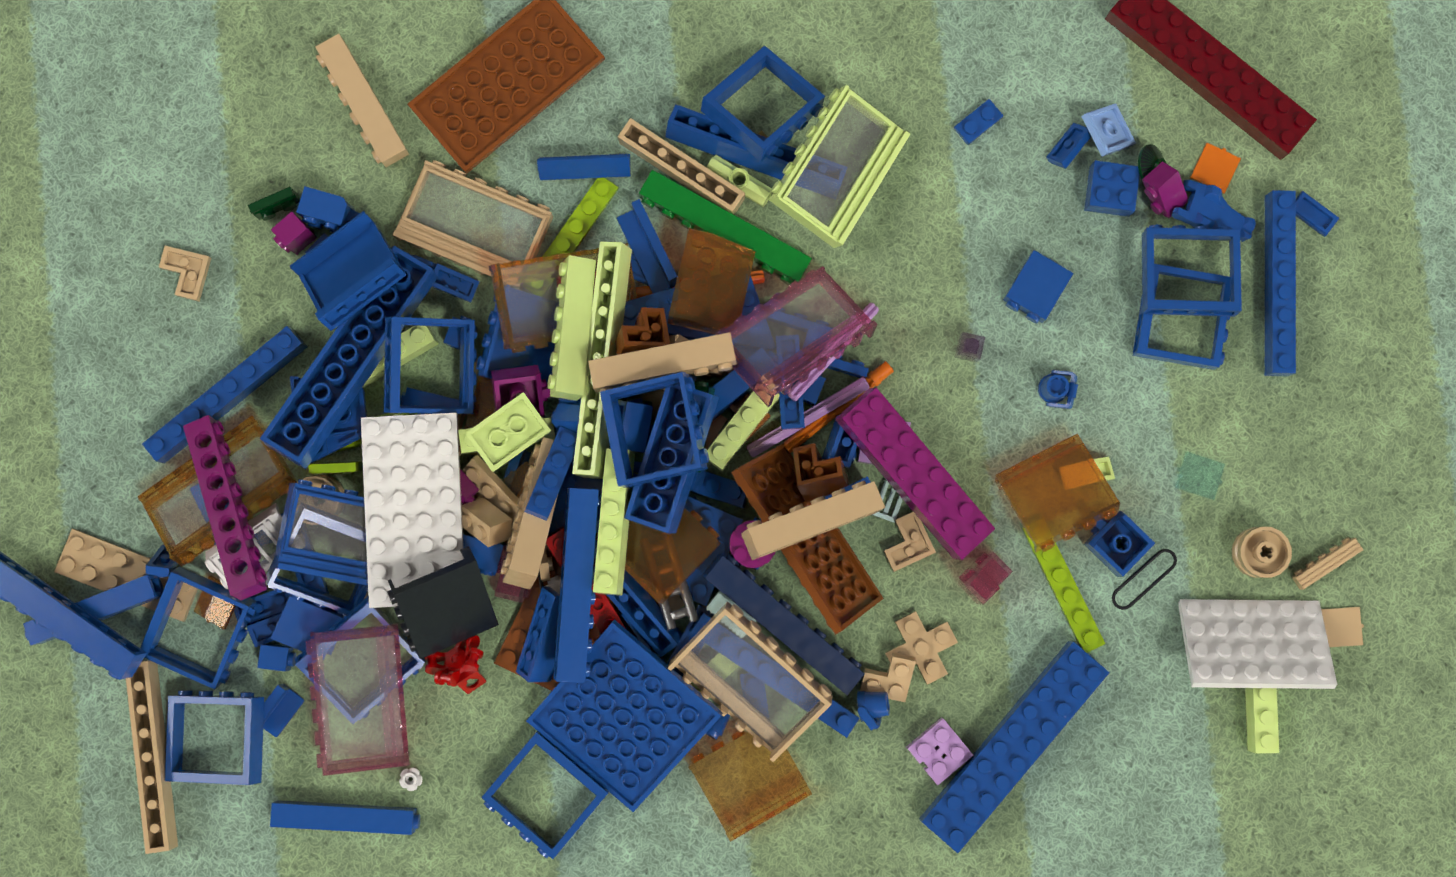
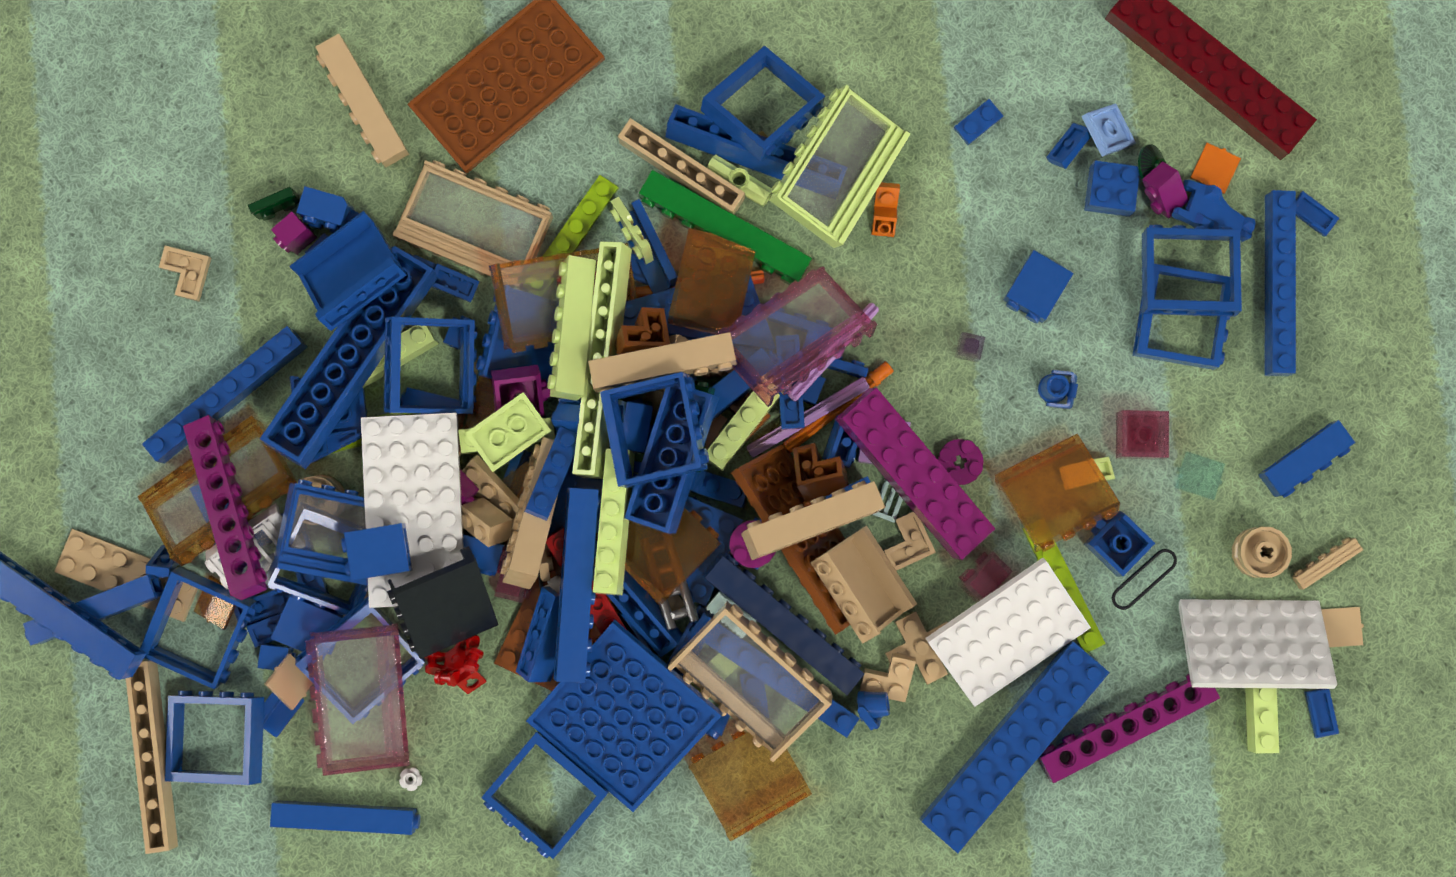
(288, 682): none -> tan piece
(335, 467): lime tile -> none
(377, 551): none -> blue brick
(584, 166): blue panel -> none
(641, 246): none -> yellowish green wing
(863, 584): none -> tan panel
(885, 209): none -> orange slope
(933, 744): lavender piece -> none
(964, 449): none -> magenta plate
(1008, 632): none -> white plate
(1119, 738): none -> magenta brick
(1142, 434): none -> clear pink brick
(1306, 459): none -> blue brick
(1321, 712): none -> blue tile

